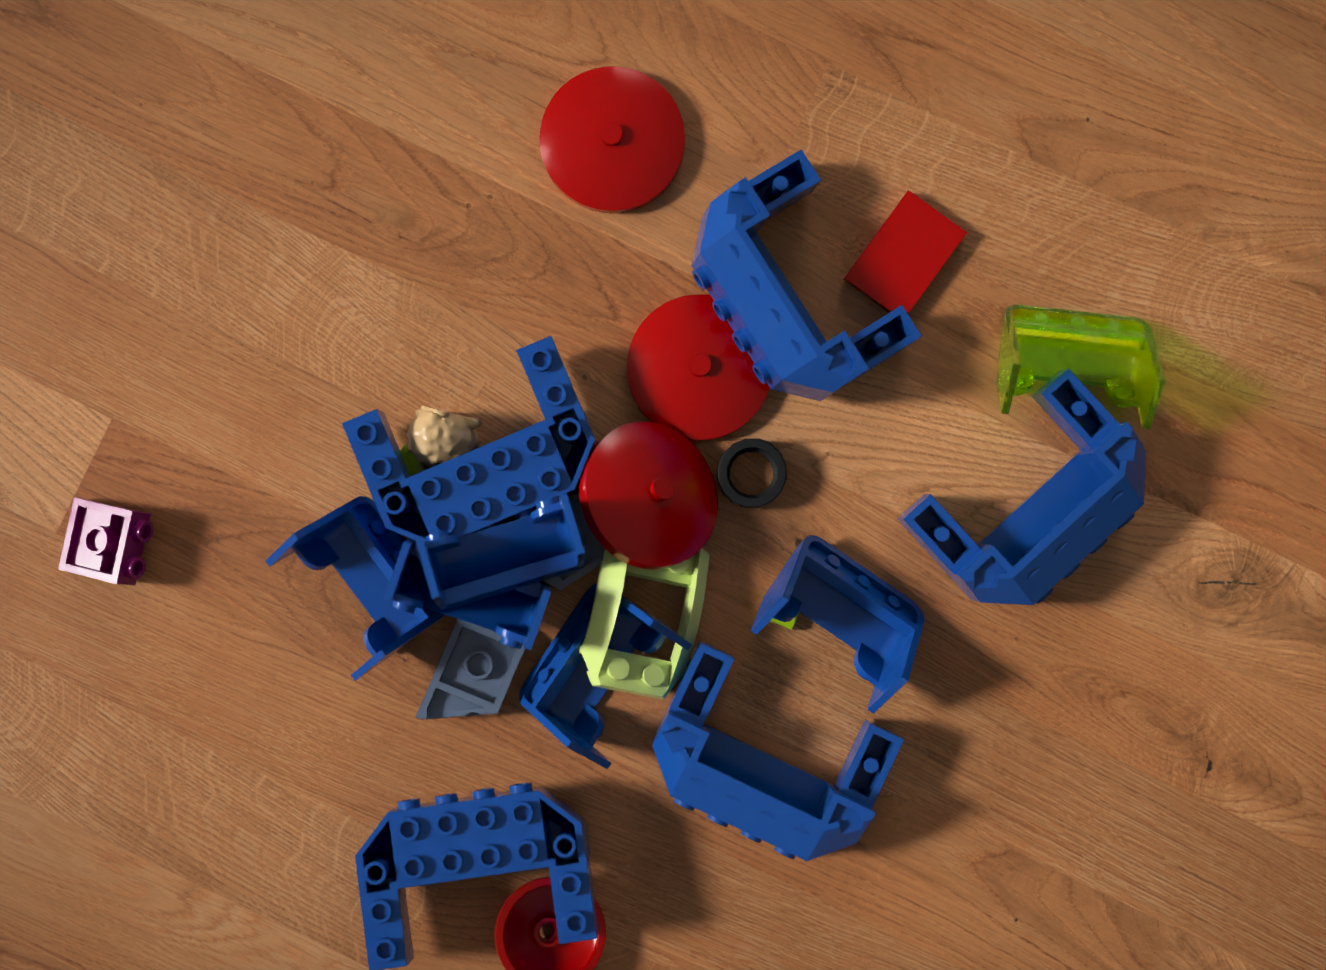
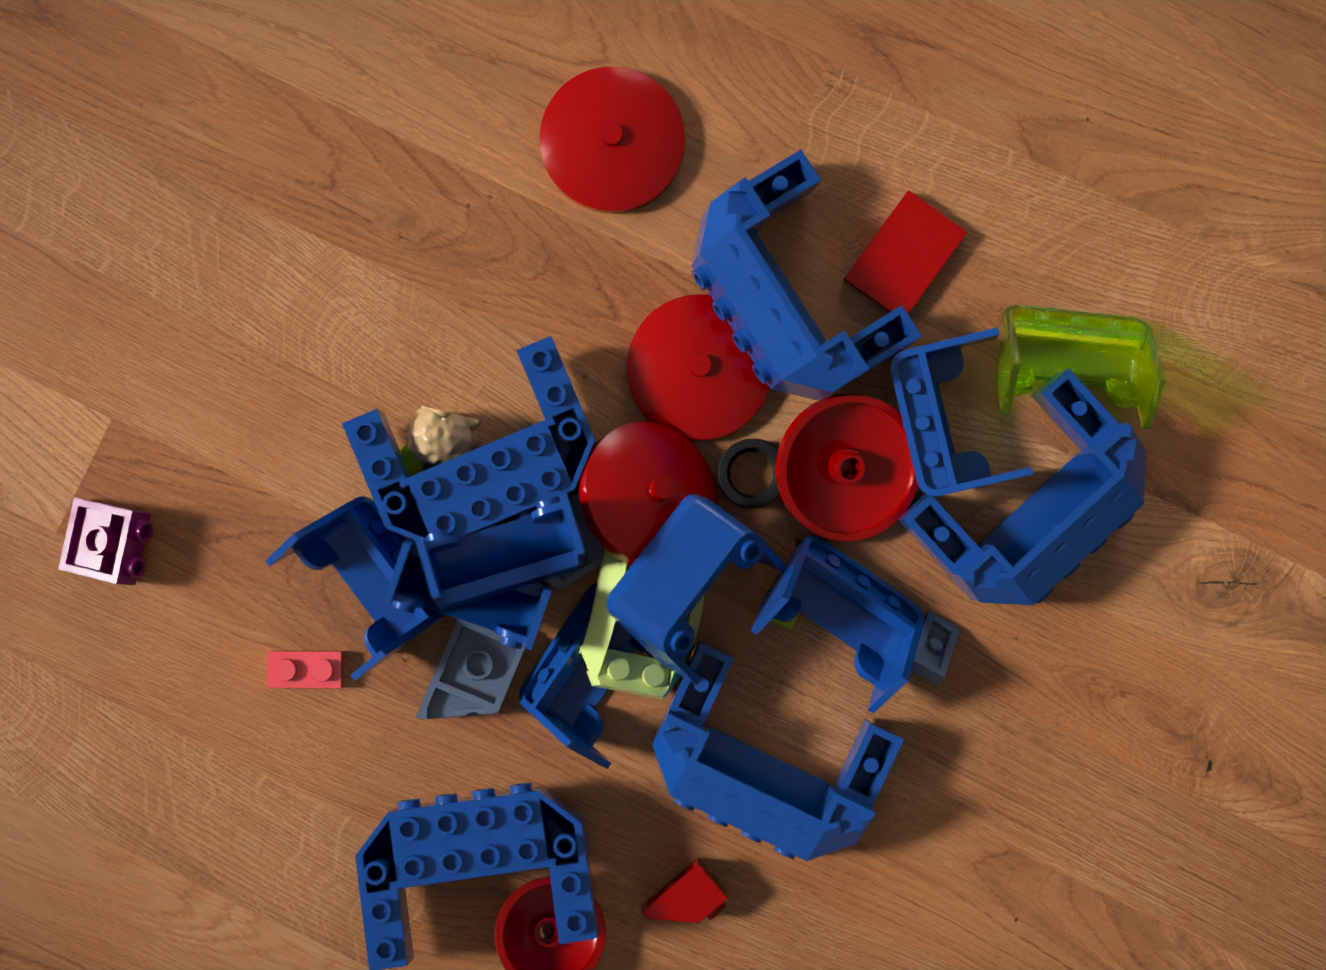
(305, 669): none -> coral plate
(676, 574): none -> blue windscreen
(687, 897): none -> red slope
(846, 467): none -> red dish
(924, 419): none -> blue windscreen
(935, 648): none -> sand blue slope

